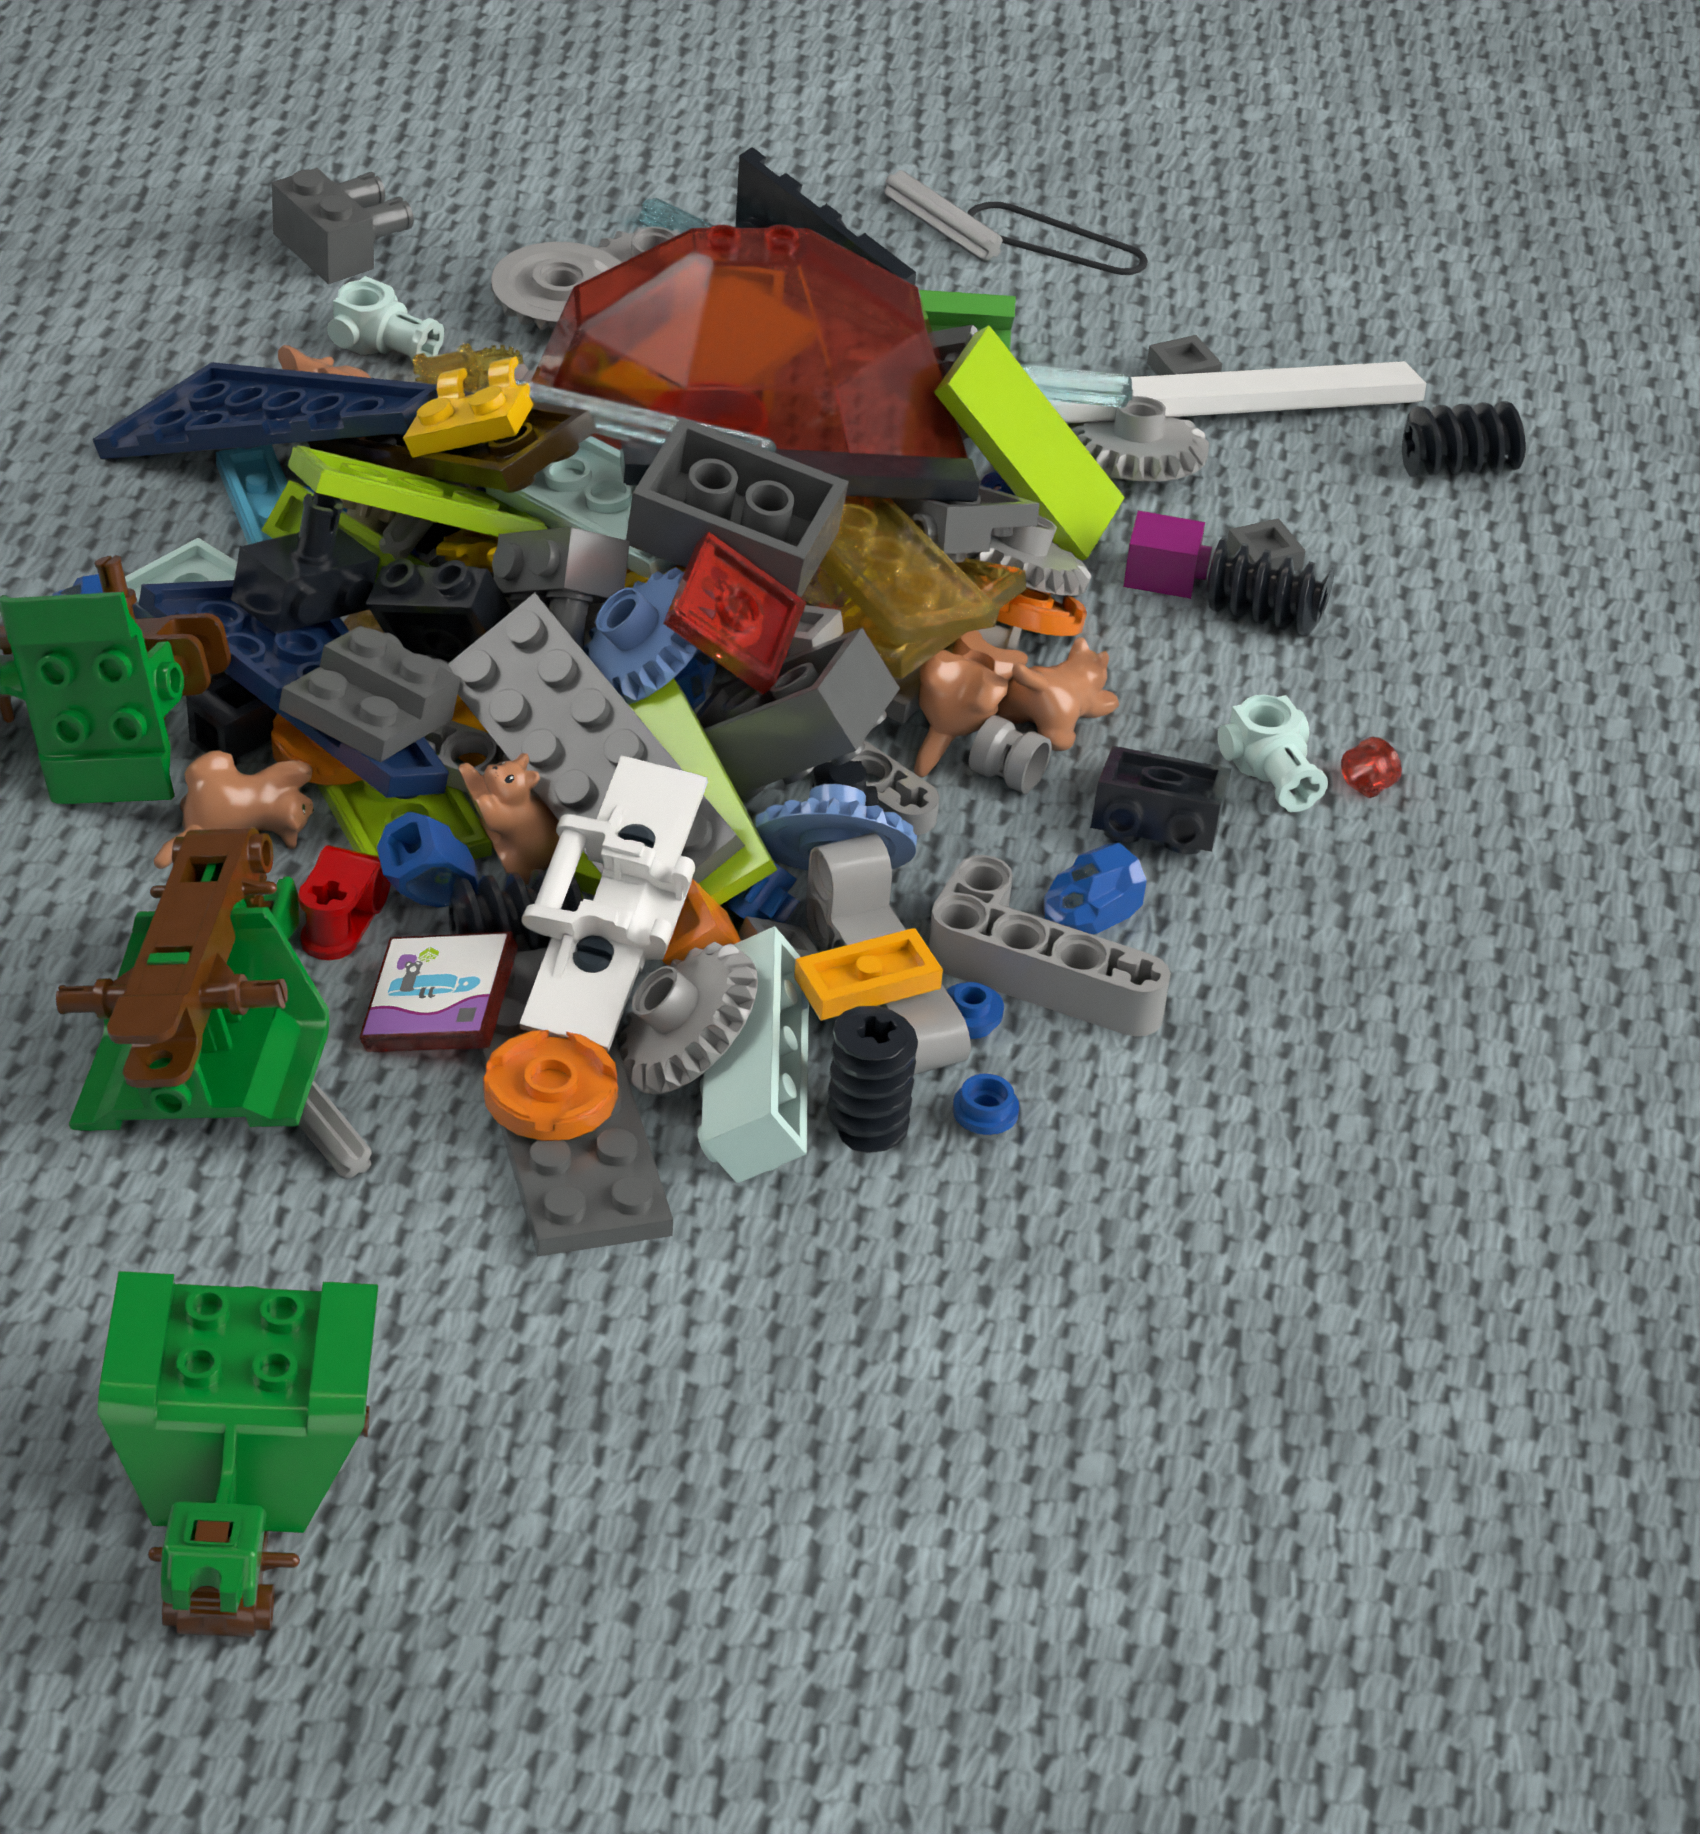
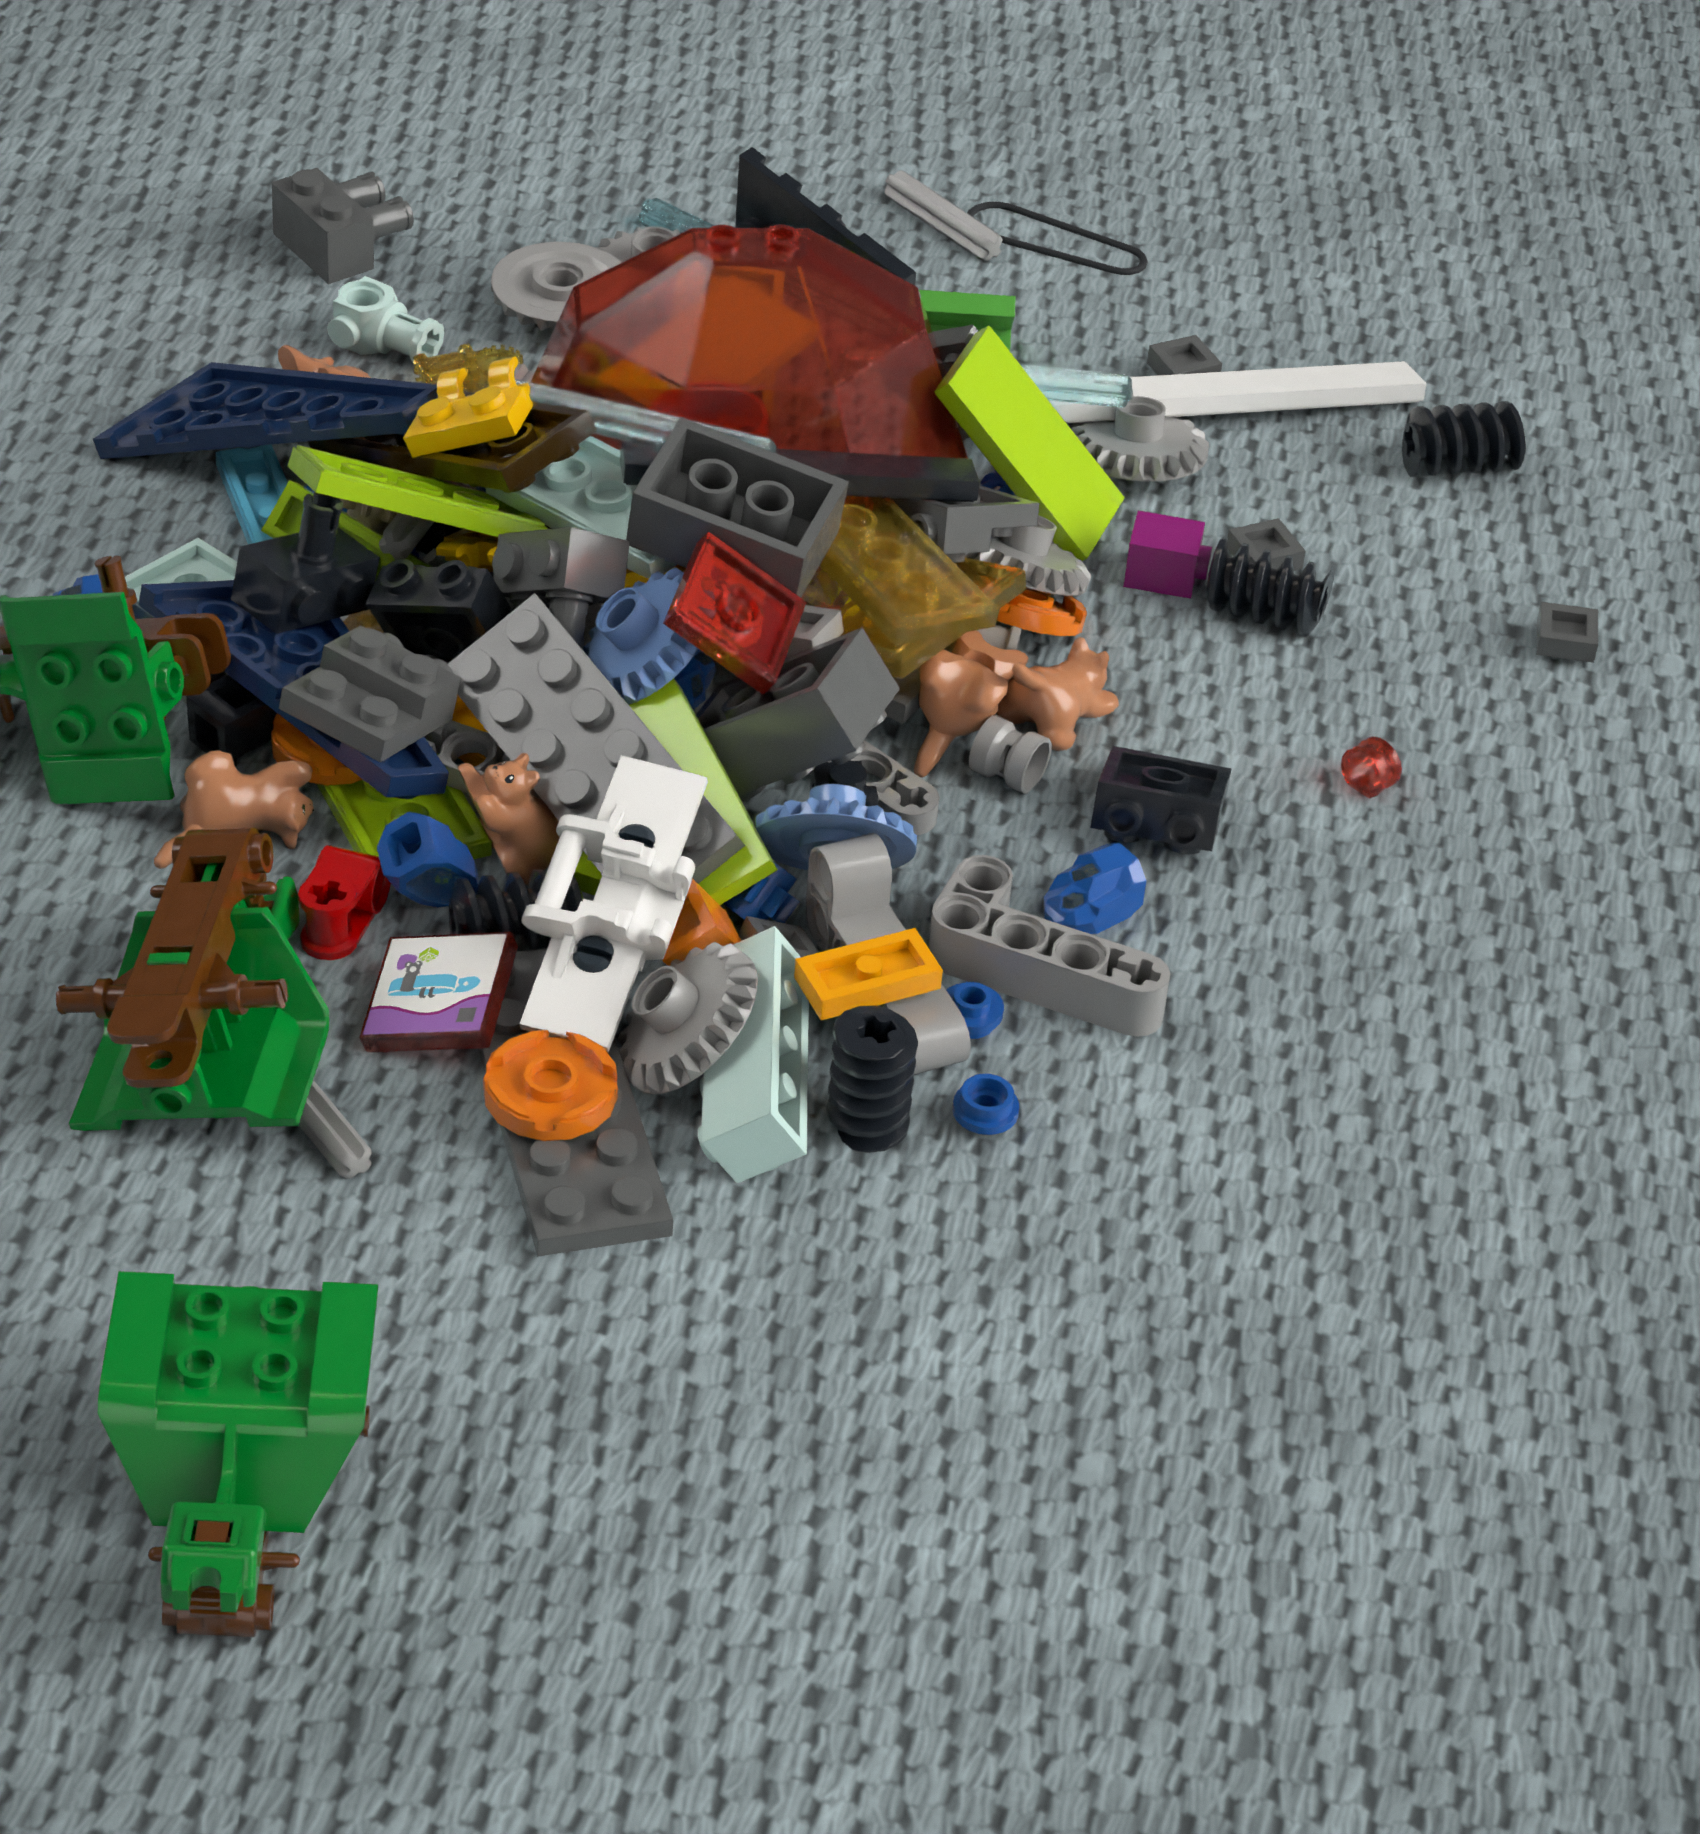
(1269, 743): light aqua connector -> none
(1567, 632): none -> dark grey plate

